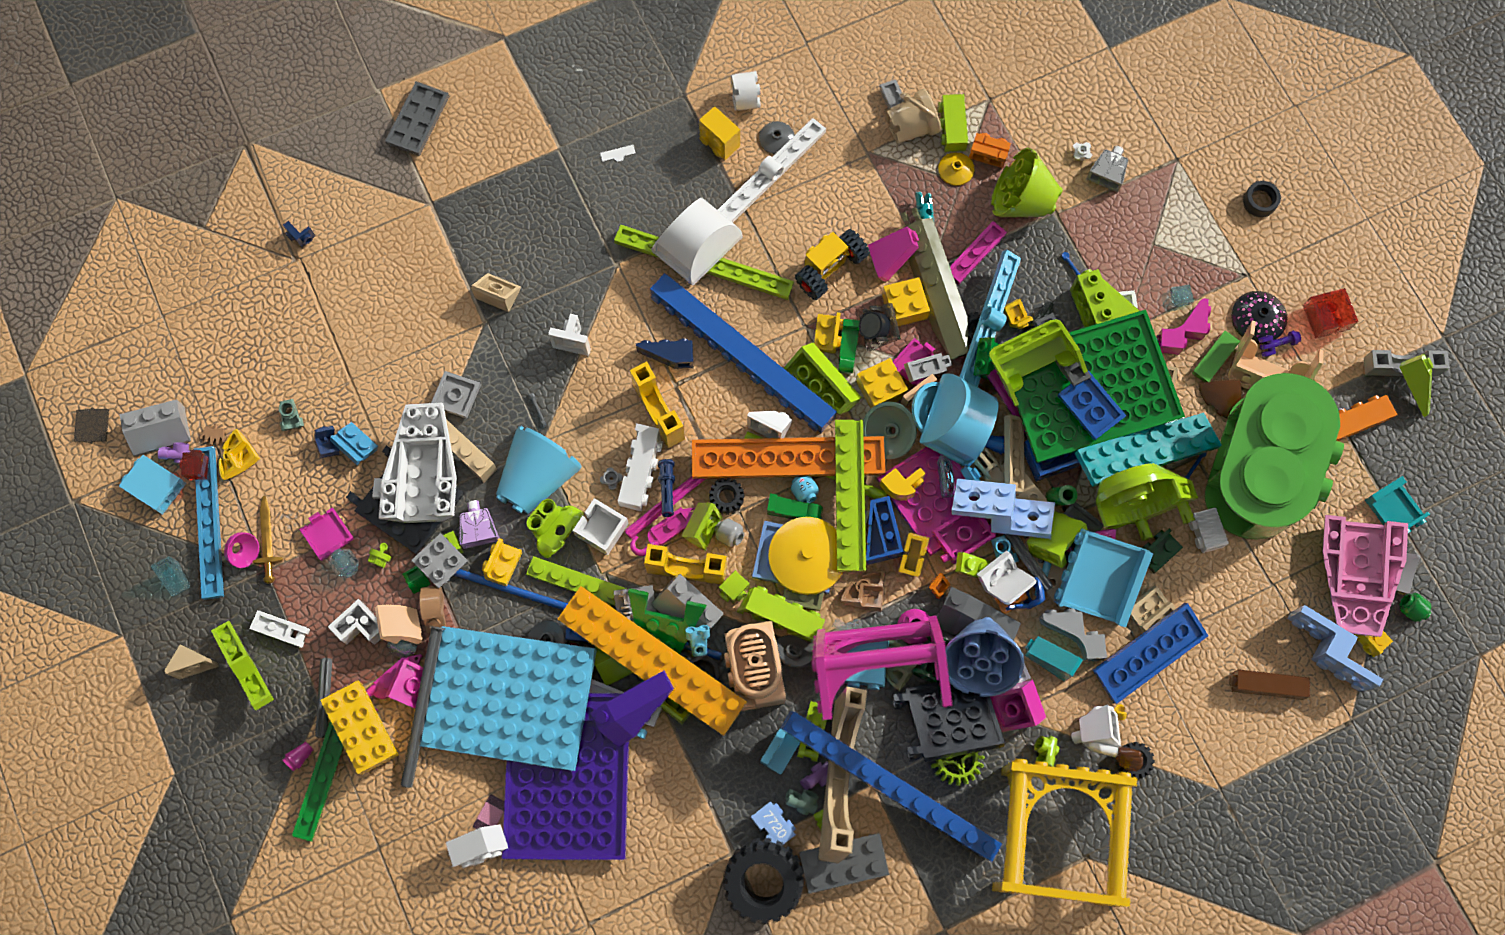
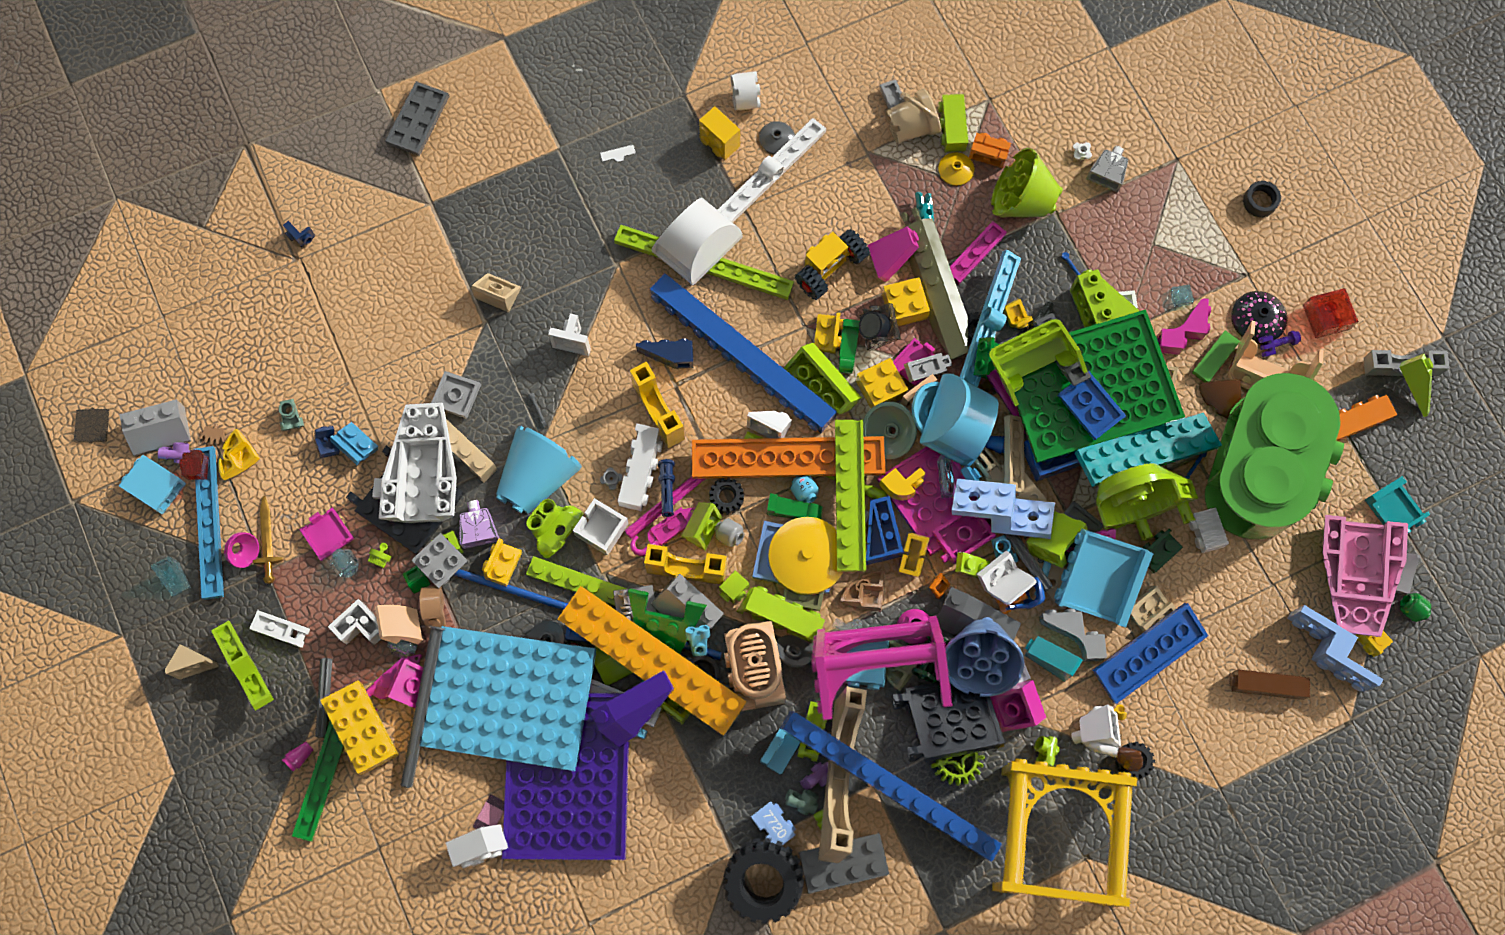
(1062, 495): green brick -> none

